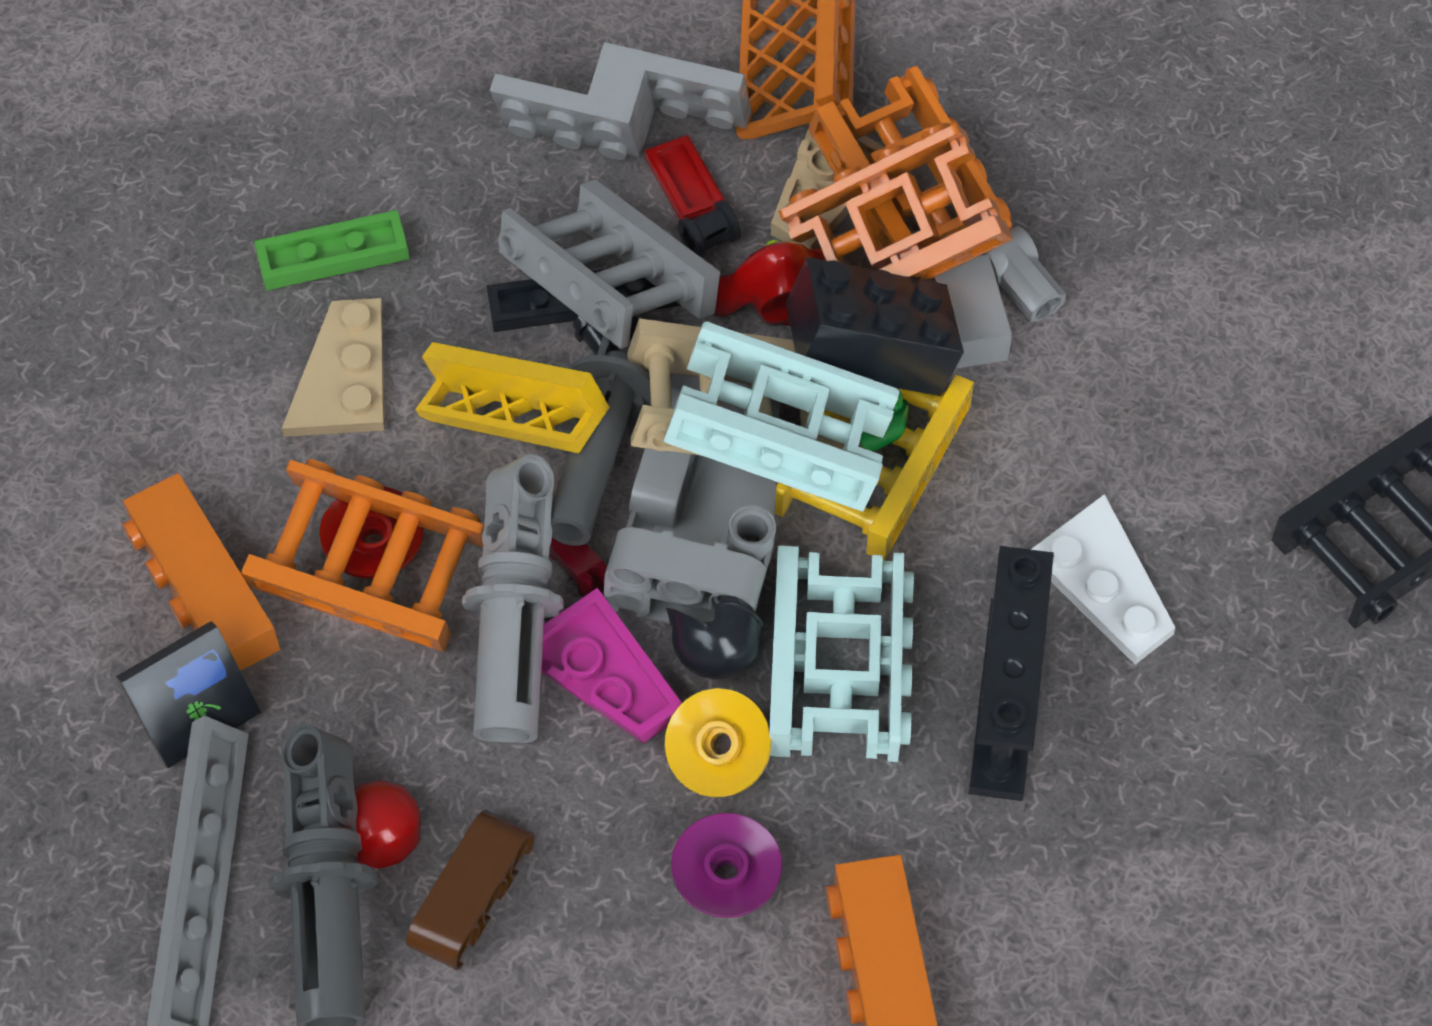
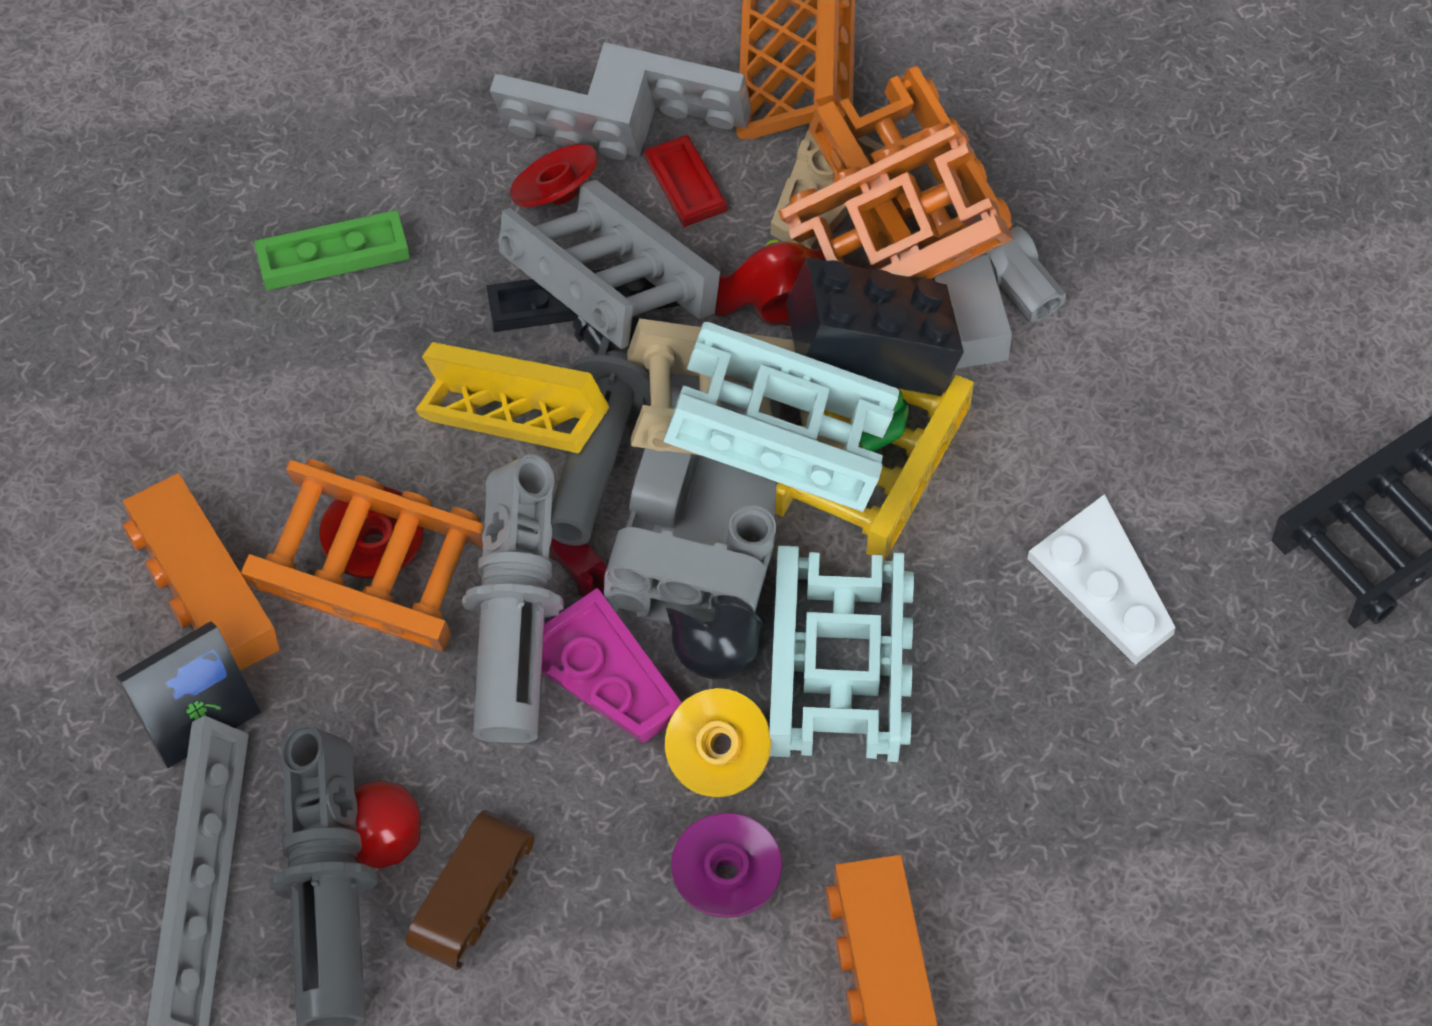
(343, 374): tan wing -> none
(554, 176): none -> red dish
(709, 228): black bush -> none
(1011, 673): black fence -> none

